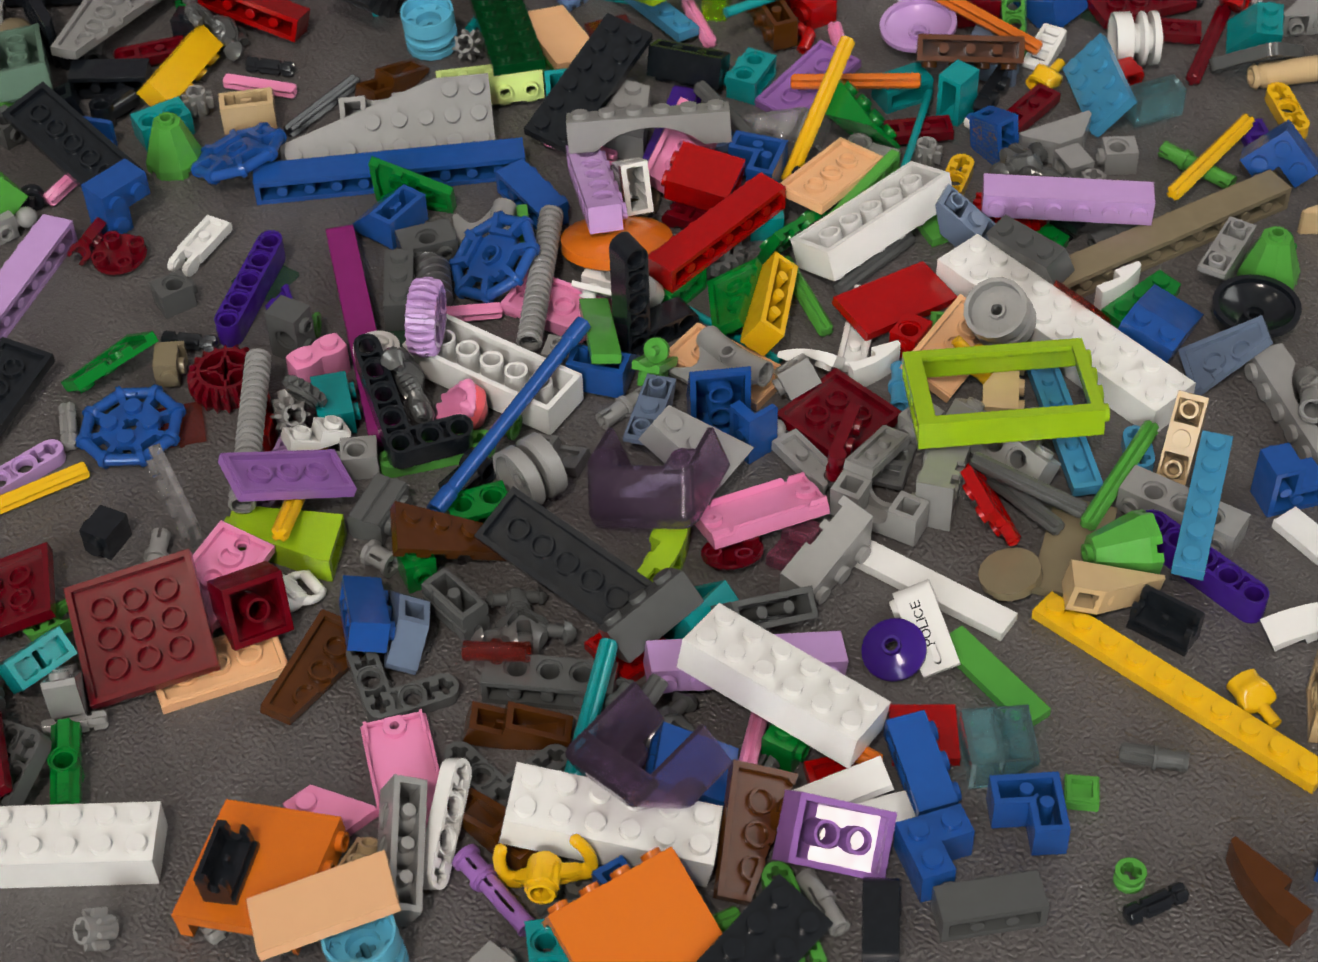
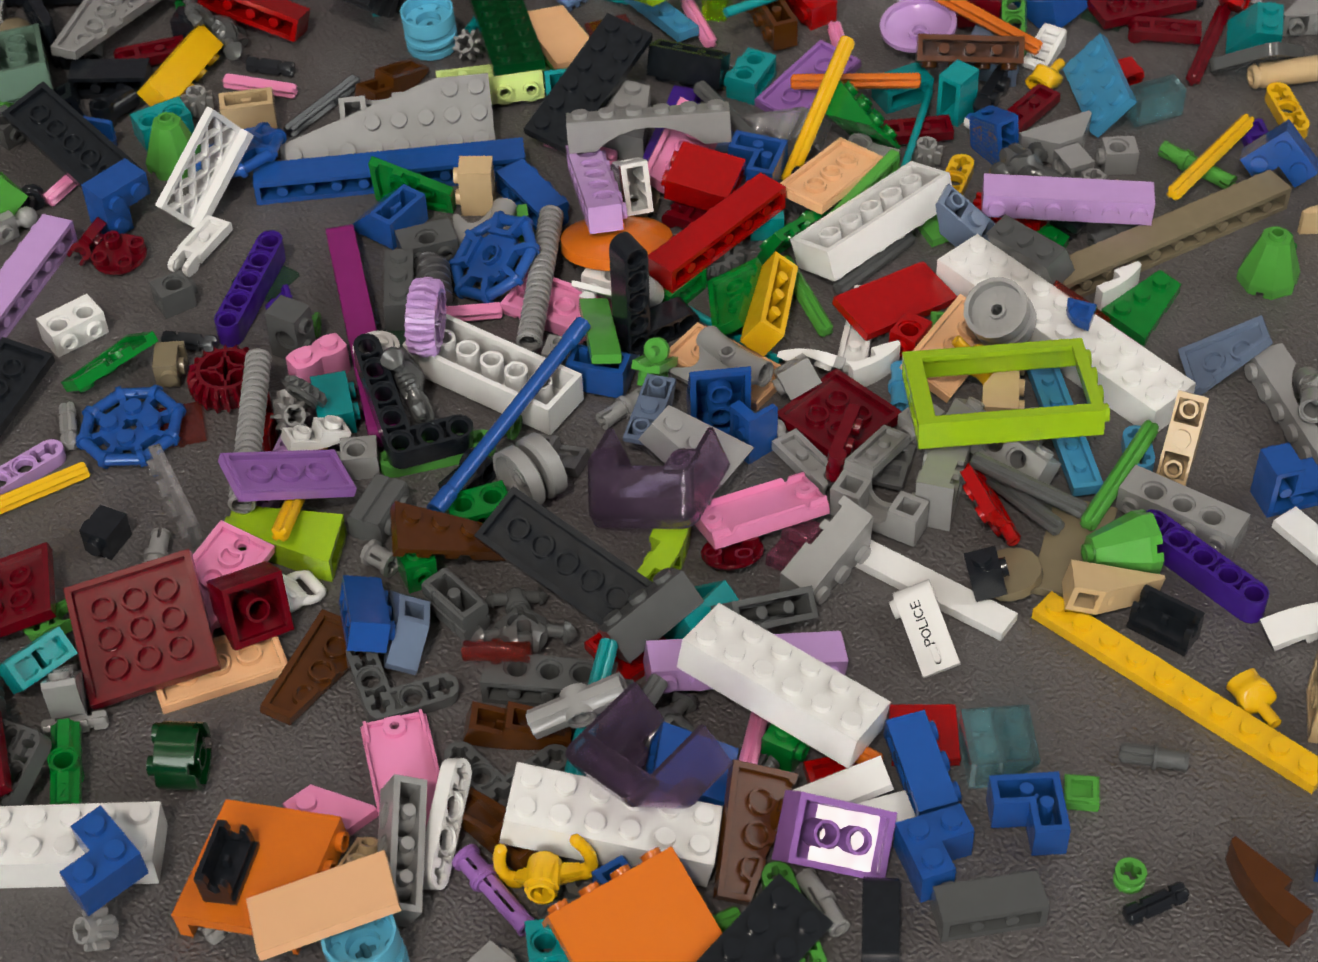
(72, 325): none -> white brick
(108, 864): none -> blue brick
(179, 755): none -> dark green brick
(215, 171): none -> white fence
(464, 399): bright pink hair -> none
(475, 184): none -> tan brick
(576, 706): none -> light grey piece
(807, 38): red arm -> none
(897, 663): dark purple dish -> none
(986, 573): none -> black brick
(994, 677): bright green tile -> none
(1080, 313): none -> blue tile
(1139, 38): white wheel -> none
(1160, 322): blue slope -> none
(1202, 505): dark azure plate -> none
(1227, 250): light grey slope -> none
(1257, 295): black dish -> none

